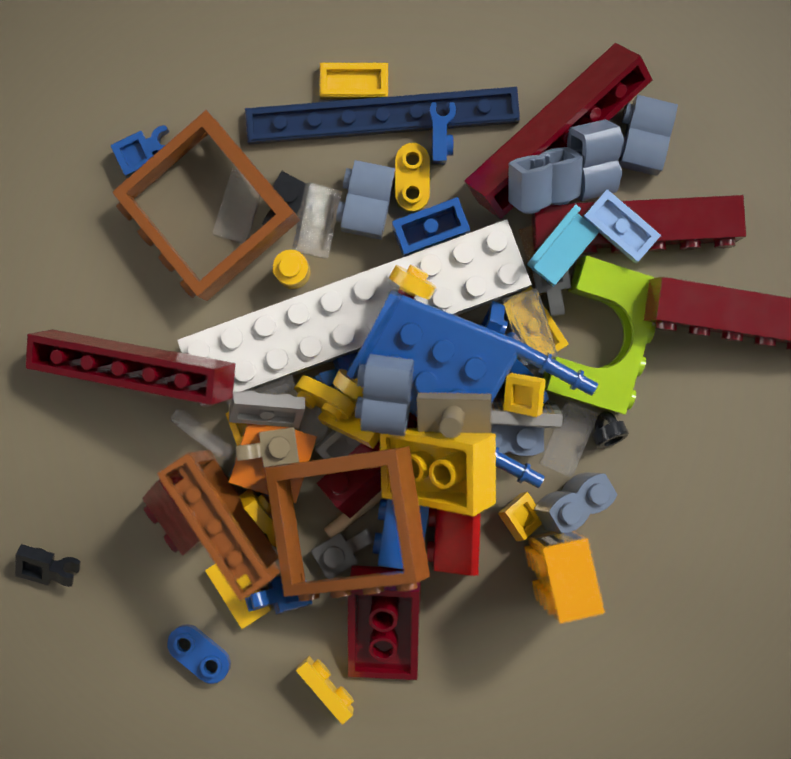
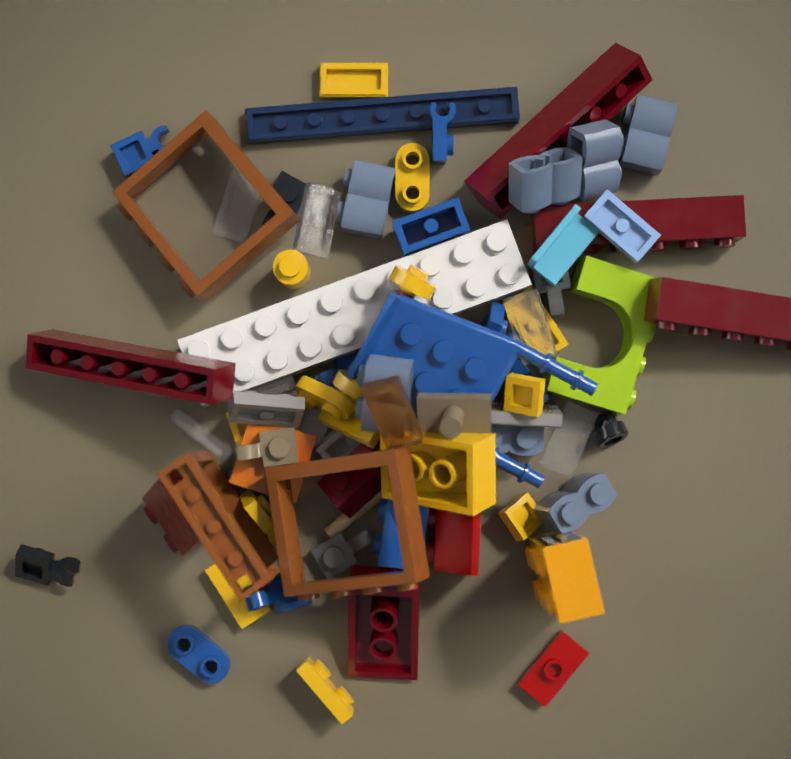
(392, 412): none -> clear orange tile
(553, 668): none -> red plate

